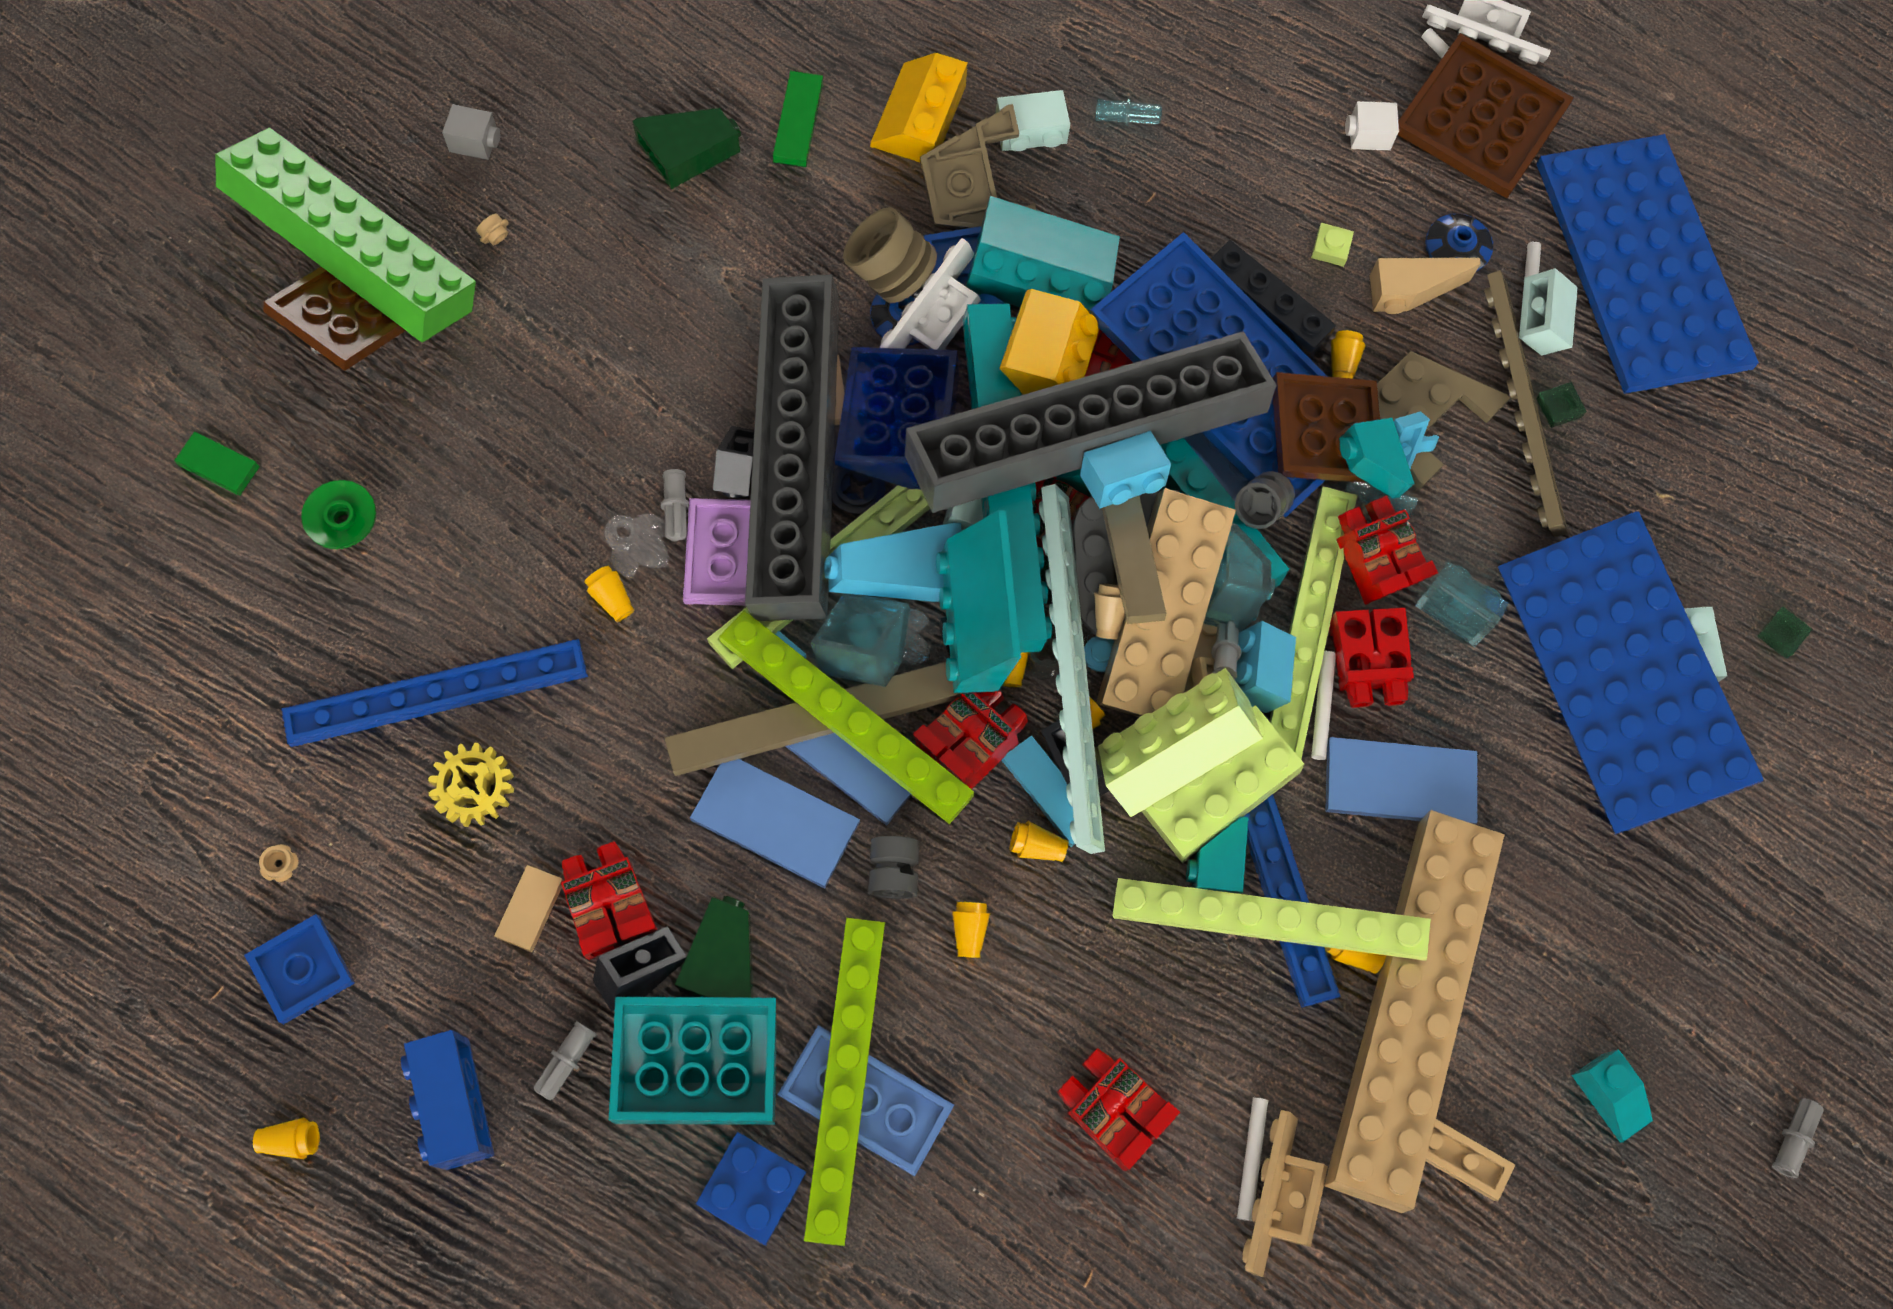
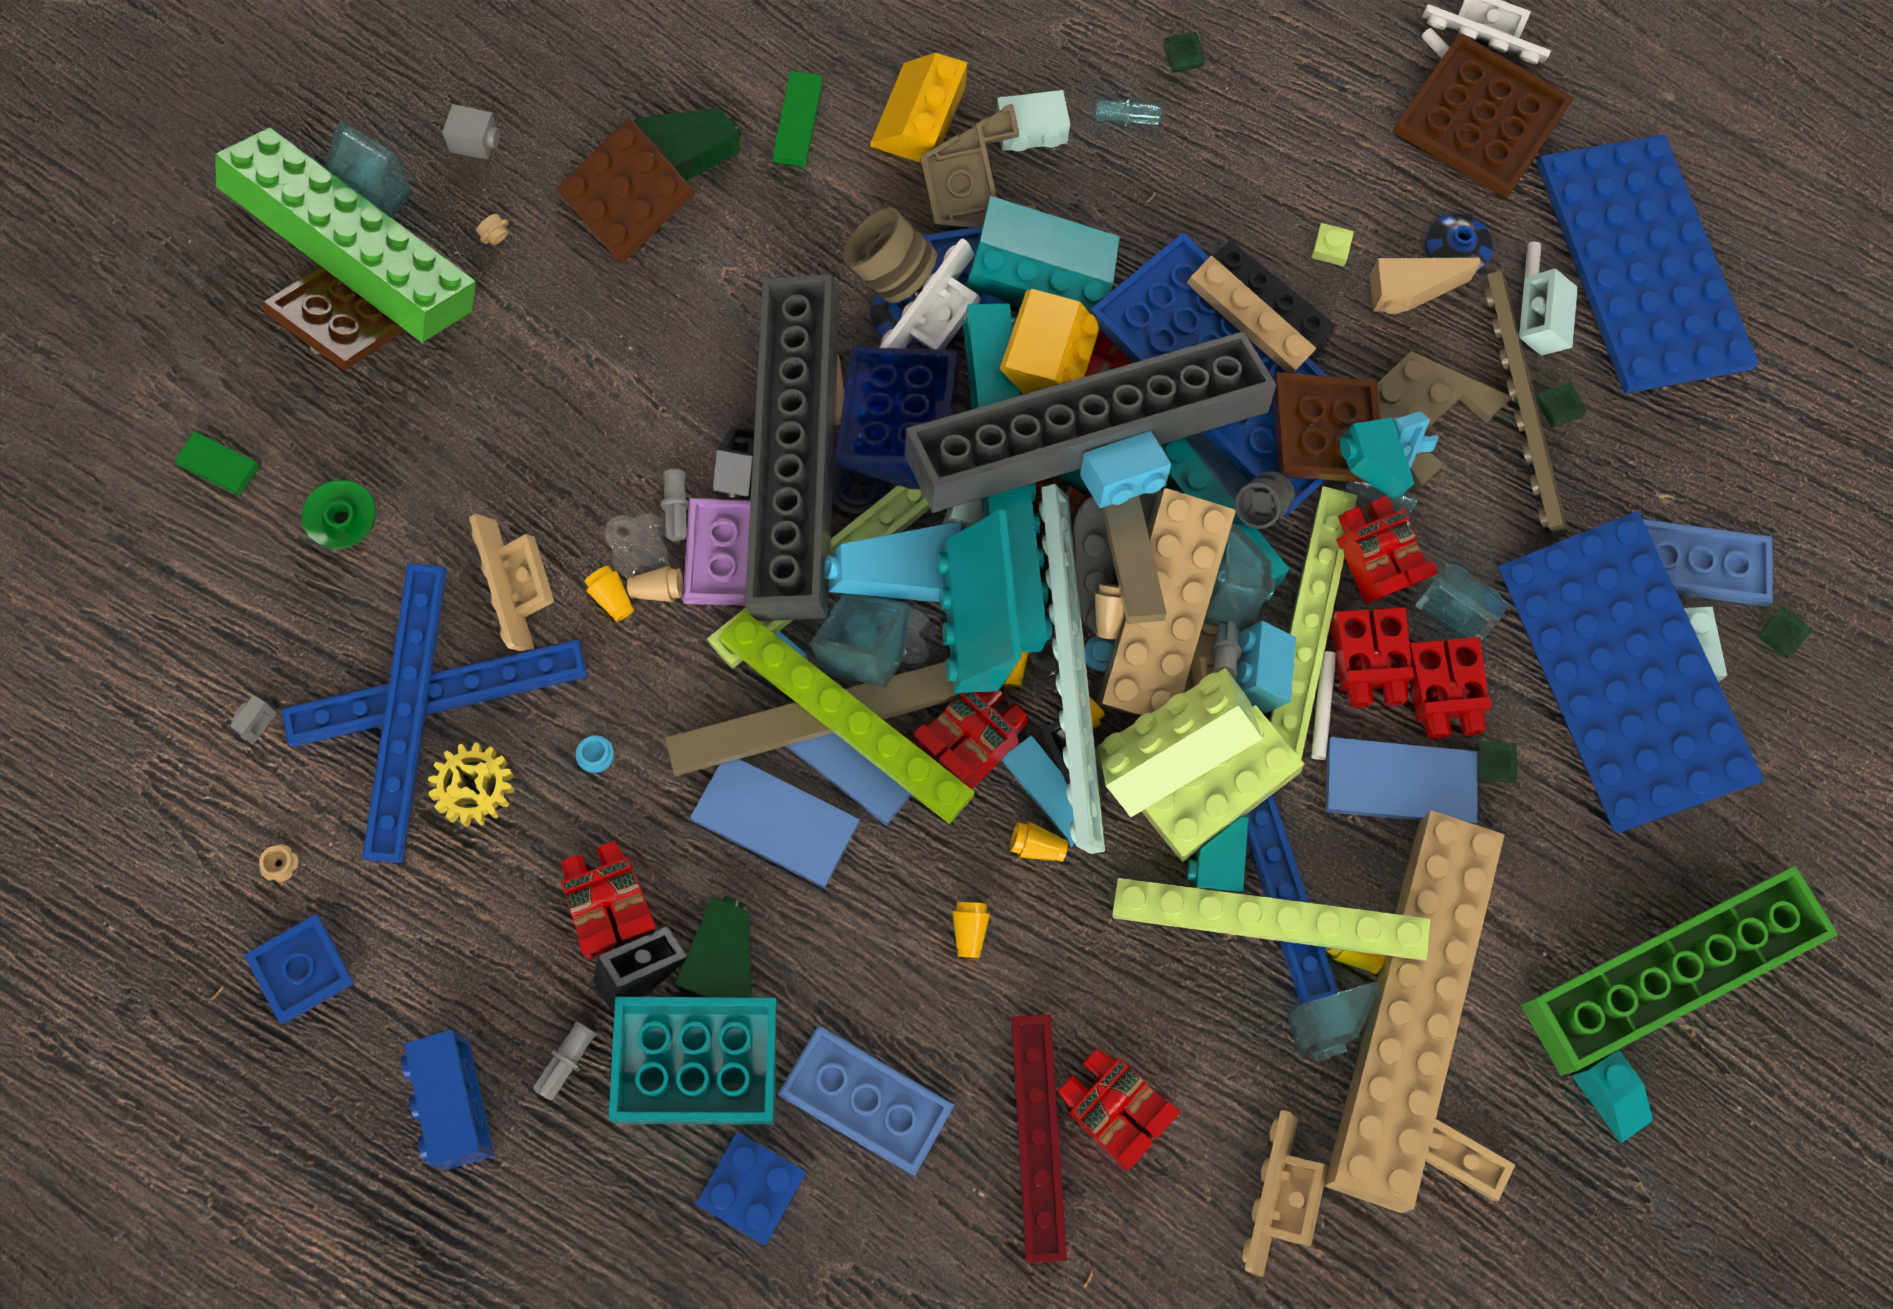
(252, 718): none -> light grey plate
(288, 1139): yellow cone -> none
(368, 169): none -> clear light blue slope
(405, 714): none -> blue tile
(514, 579): none -> tan bracket
(529, 908): tan tile -> none
(594, 754): none -> medium azure plate
(625, 190): none -> reddish brown plate
(657, 585): none -> tan cone
(844, 1083): lime plate -> none
(893, 868): dark grey wheel -> none
(1038, 1139): none -> dark red plate
(1184, 52): none -> clear green plate
(1251, 315): none -> tan plate
(1252, 1158): white bar -> none
(1331, 1022): none -> clear light blue slope
(1346, 353): yellow cone -> none
(1373, 125): white brick -> none
(1449, 685): none -> red hips
(1496, 761): none -> clear green plate
(1678, 971): none -> bright green brick
(1715, 562): none -> medium blue tile
(1798, 1138): light grey axle -> none

